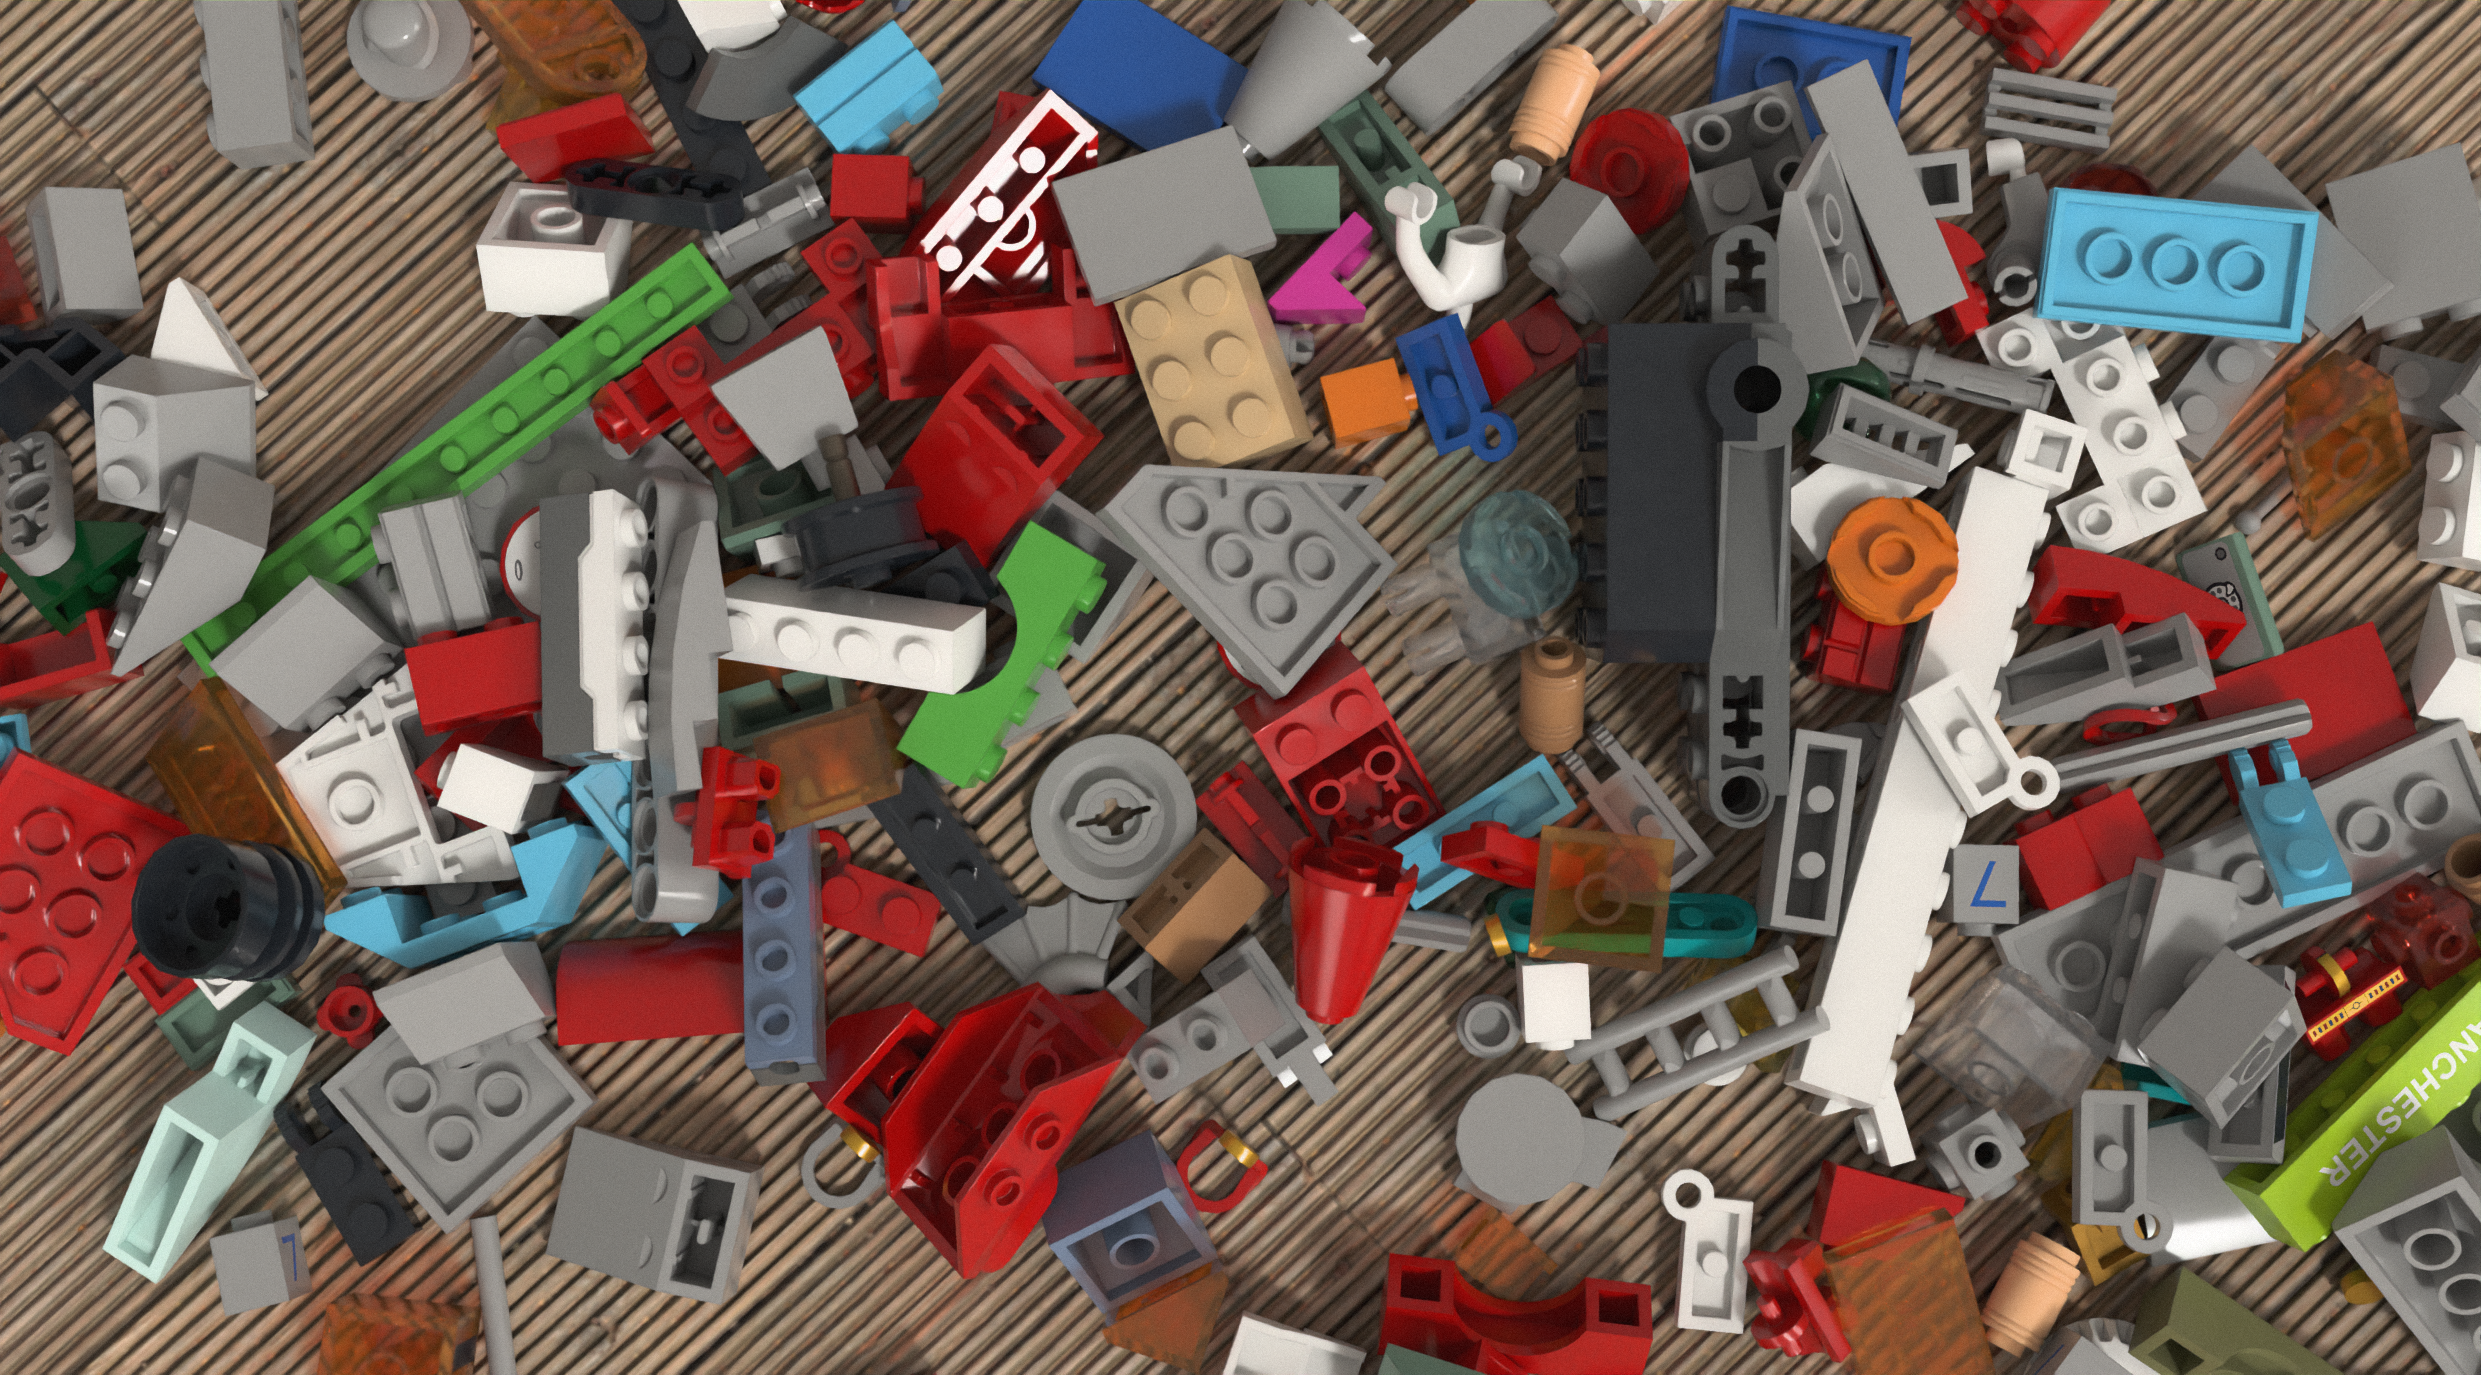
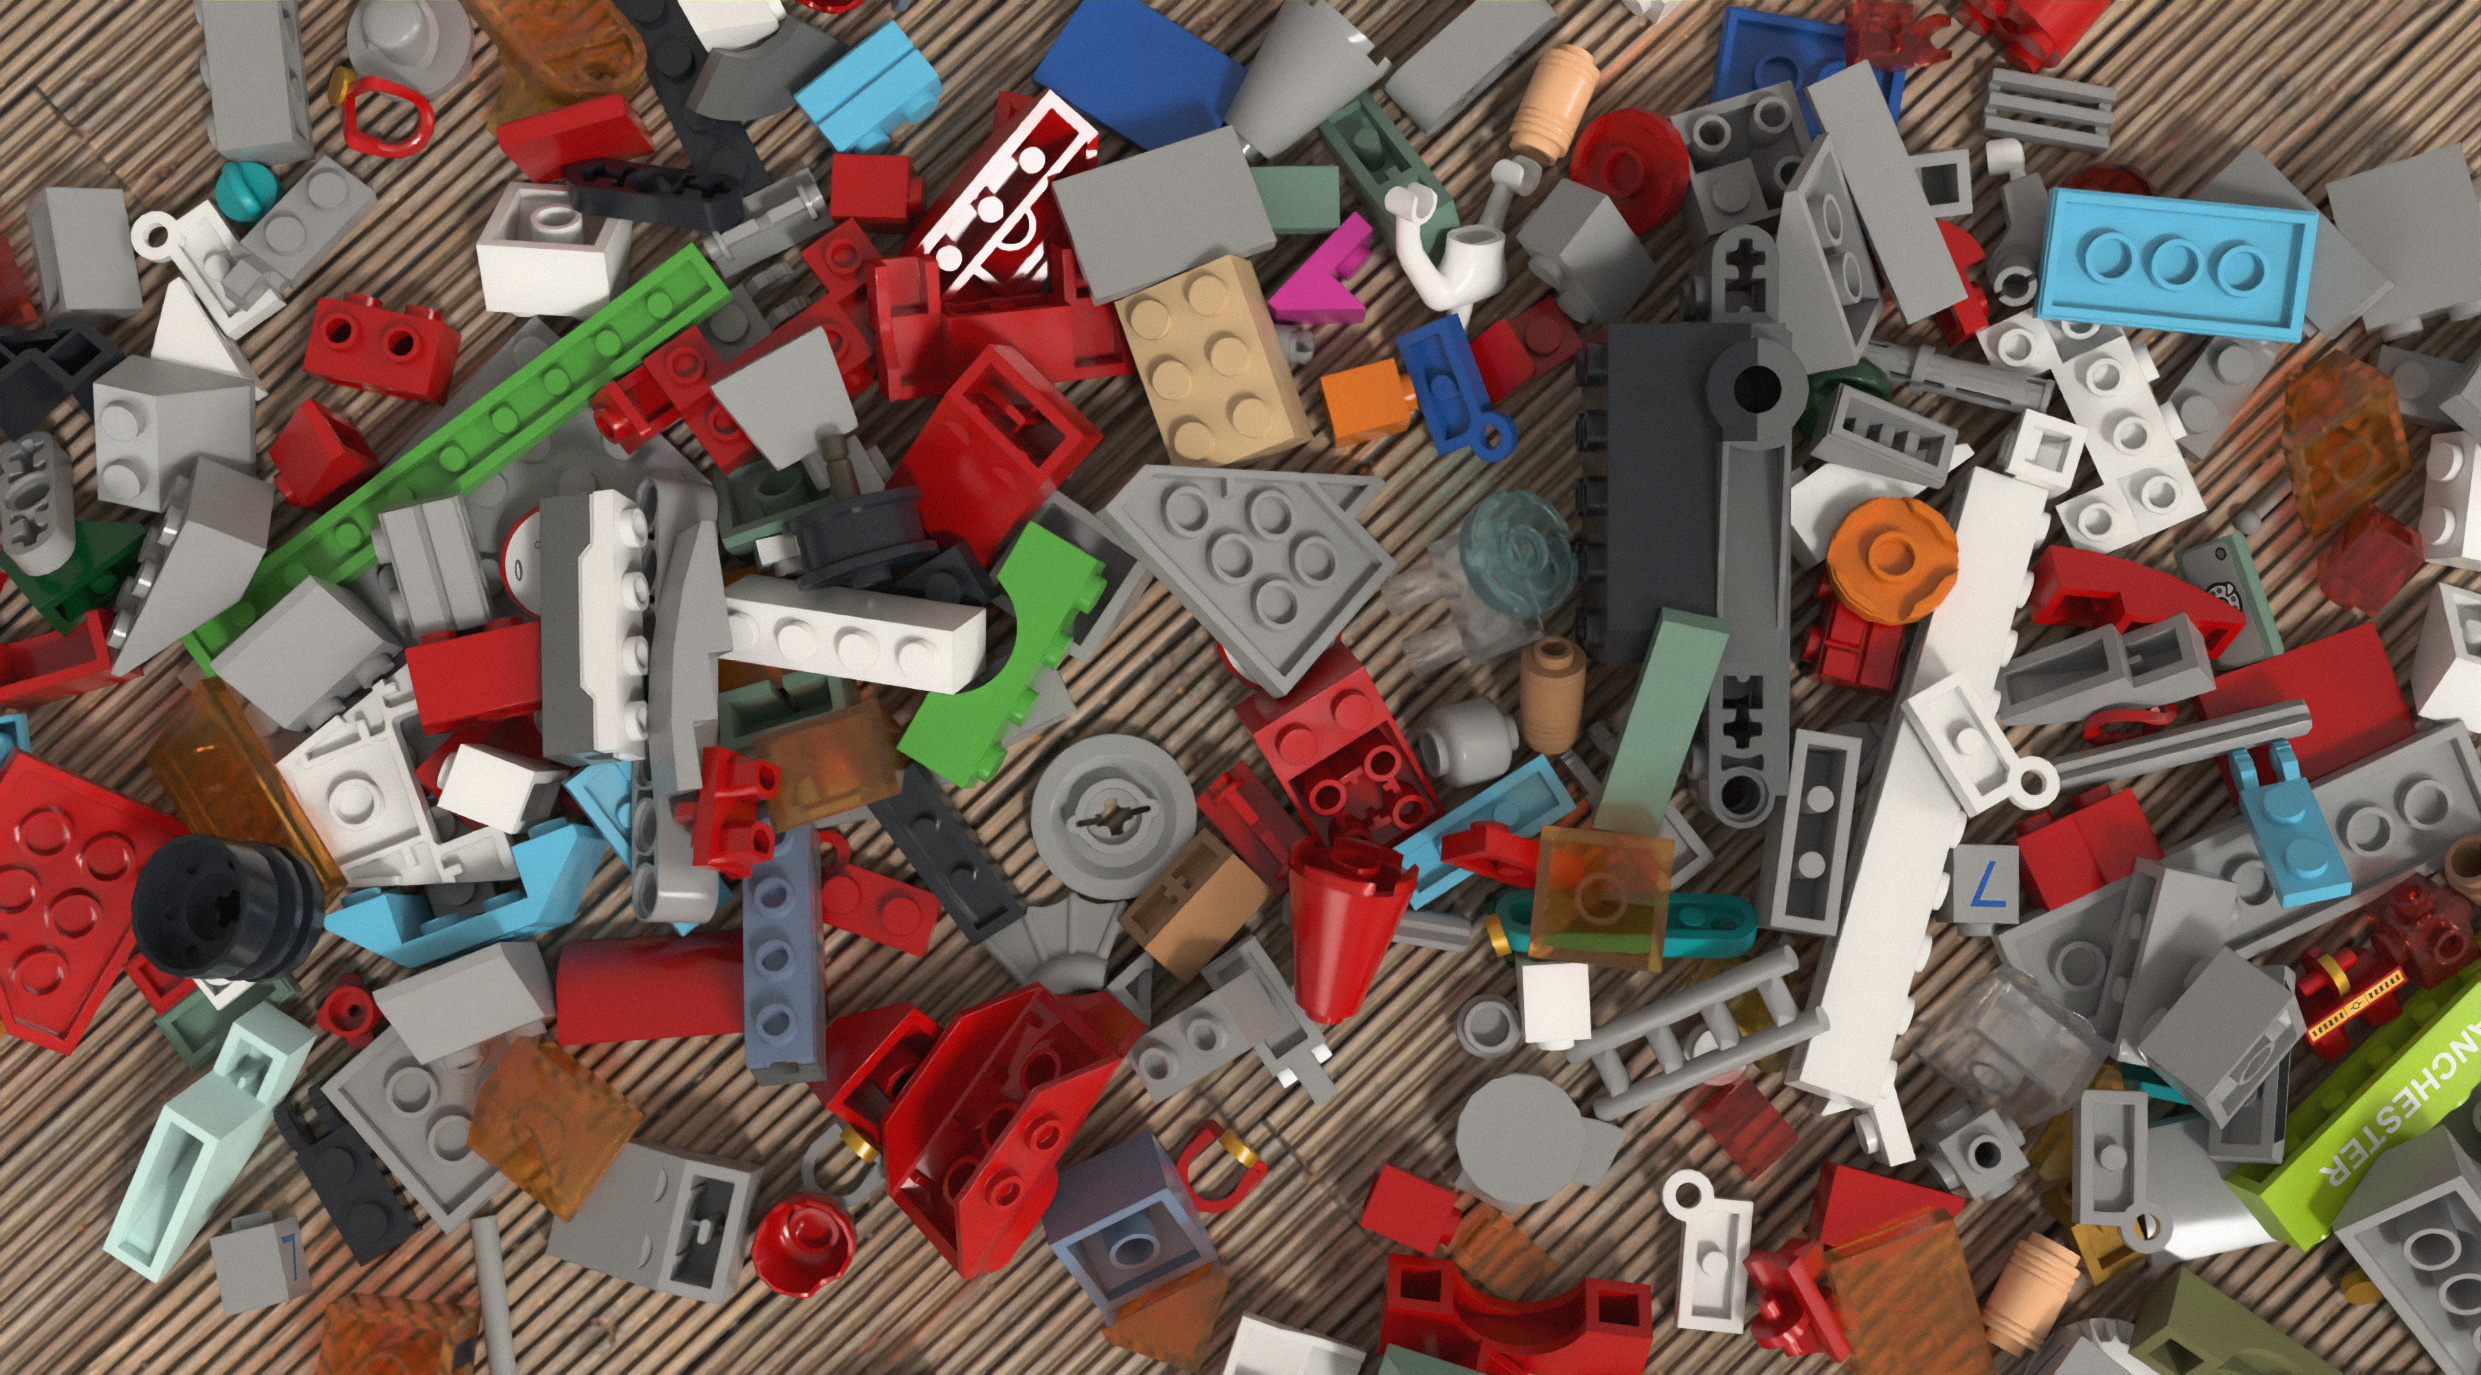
(202, 251): none -> white hinge
(247, 192): none -> teal tile
(297, 233): none -> light grey hinge
(321, 458): none -> red slope
(342, 92): none -> red piece
(382, 350): none -> red brick
(550, 1124): none -> clear orange slope
(803, 1244): none -> red hair
(1410, 1208): none -> red brick
(1468, 742): none -> light grey head
(1660, 722): none -> sand green tile
(1744, 1127): none -> clear red panel
(1889, 36): none -> clear red plate
(2369, 560): none -> clear red brick

